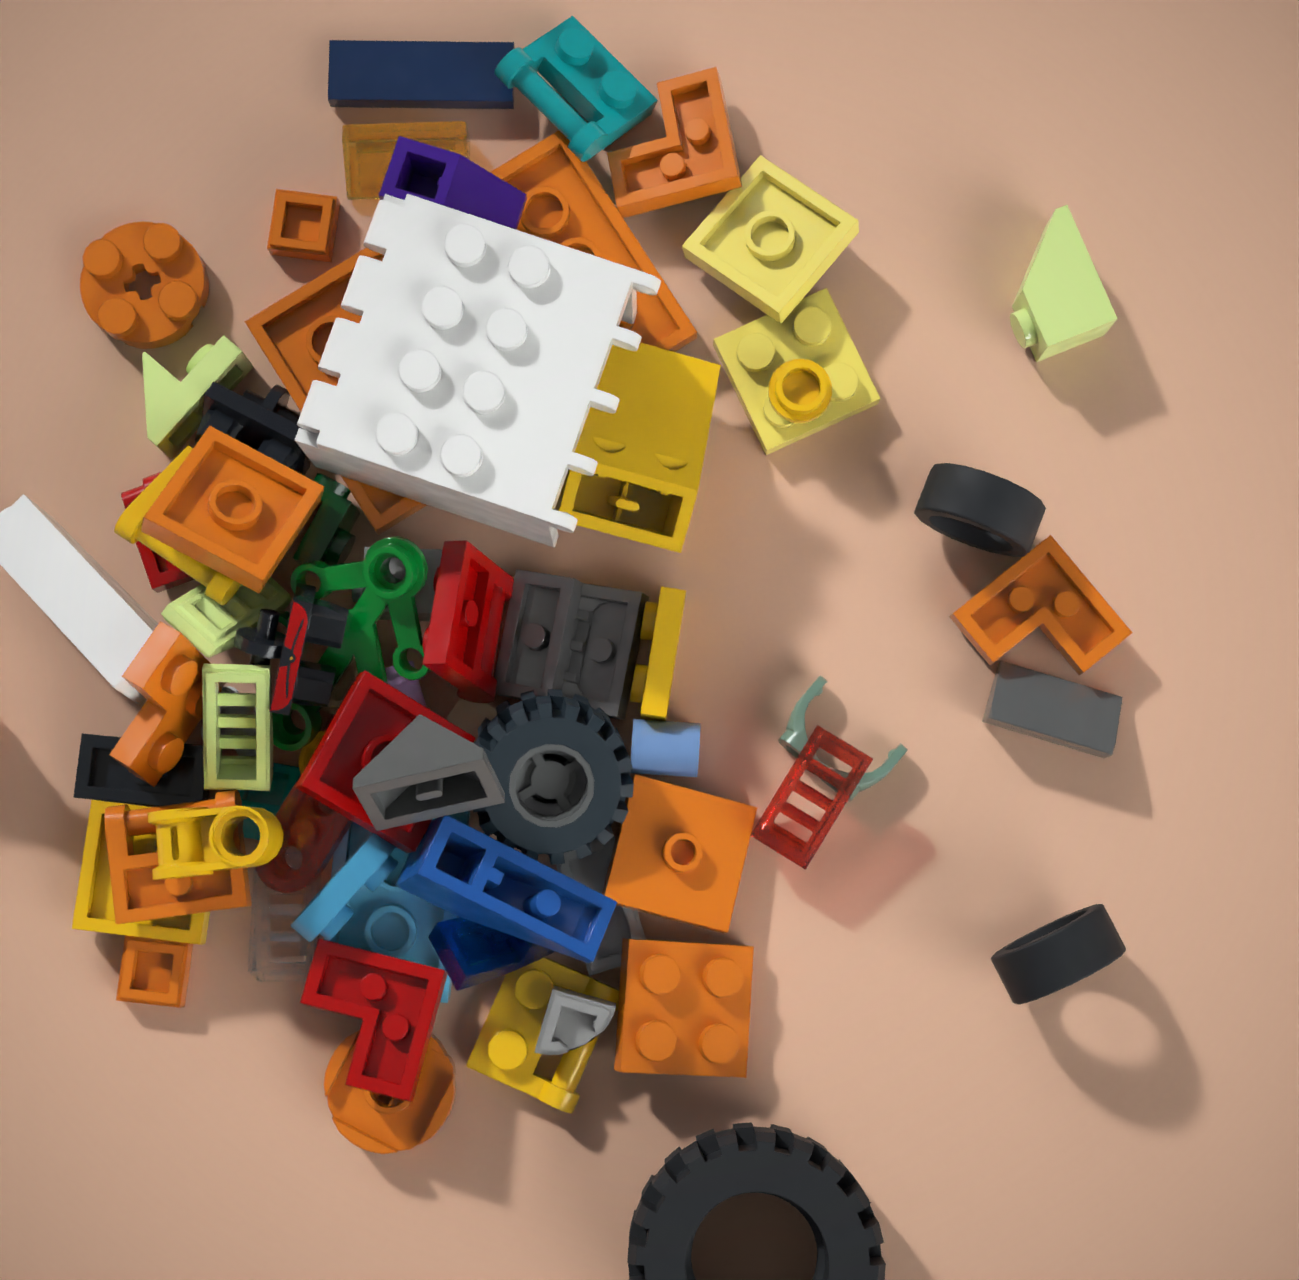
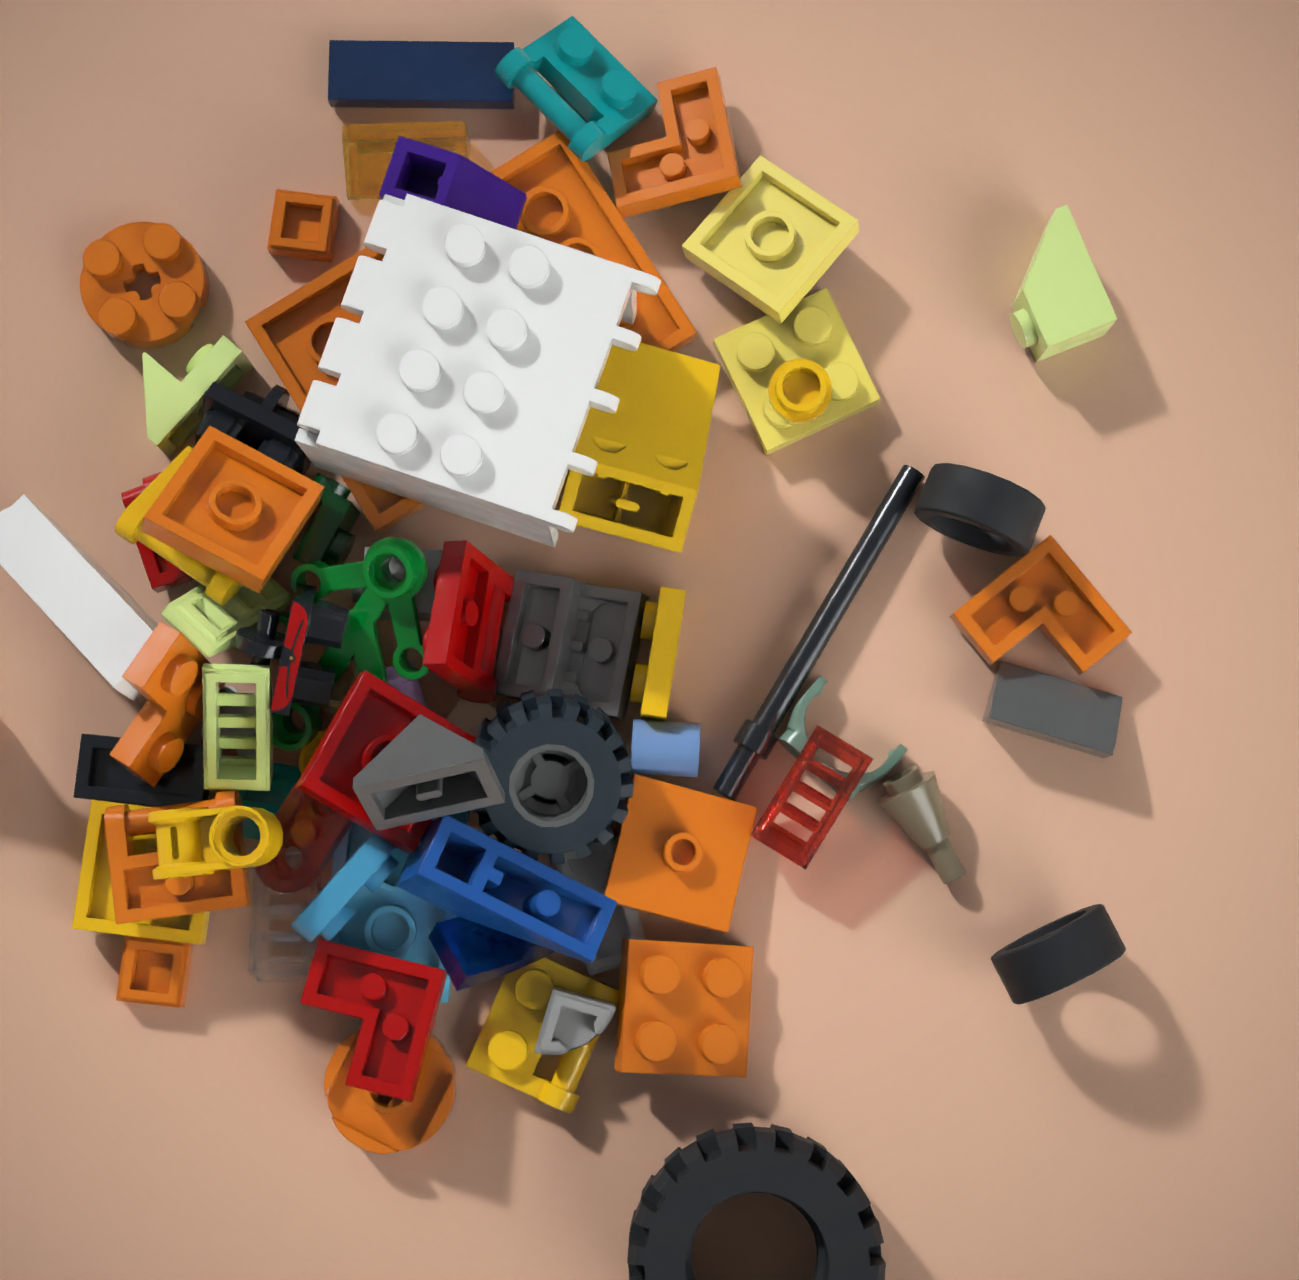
(757, 736): none -> black bar
(918, 808): none -> dark tan cone

